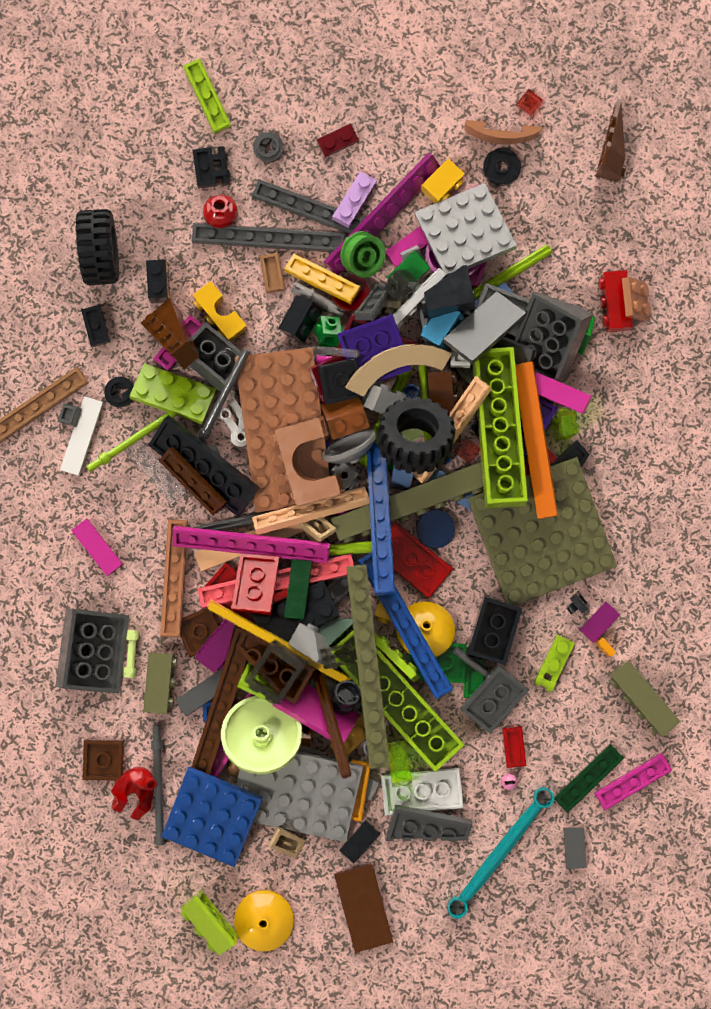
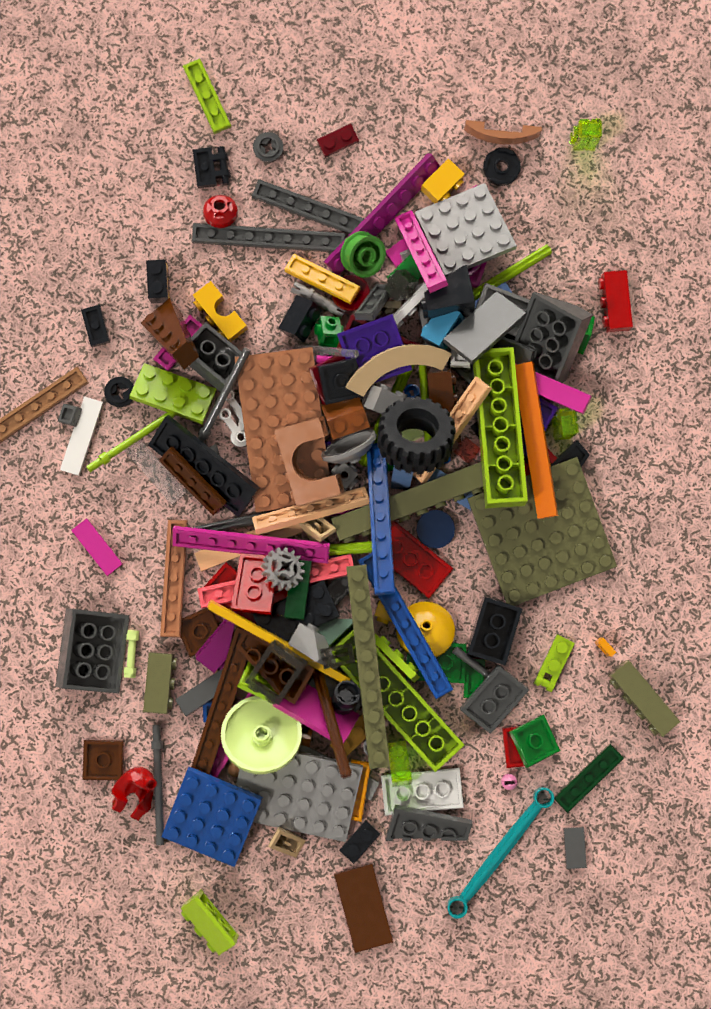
(97, 247): black tyre -> none
(264, 906): yellow dish -> none
(272, 273): medium nougat tile -> none
(278, 560): none -> light grey gear
(354, 199): lavender plate -> none
(421, 251): none -> plate
(529, 102): clear red tile -> none
(534, 741): none -> green plate
(578, 603): black tile -> none
(586, 134): none -> clear neon green brick
(599, 622): magenta tile -> none
(613, 153): reddish brown wedge -> none
(633, 781): dark pink tile -> none
(636, 299): nougat plate -> none

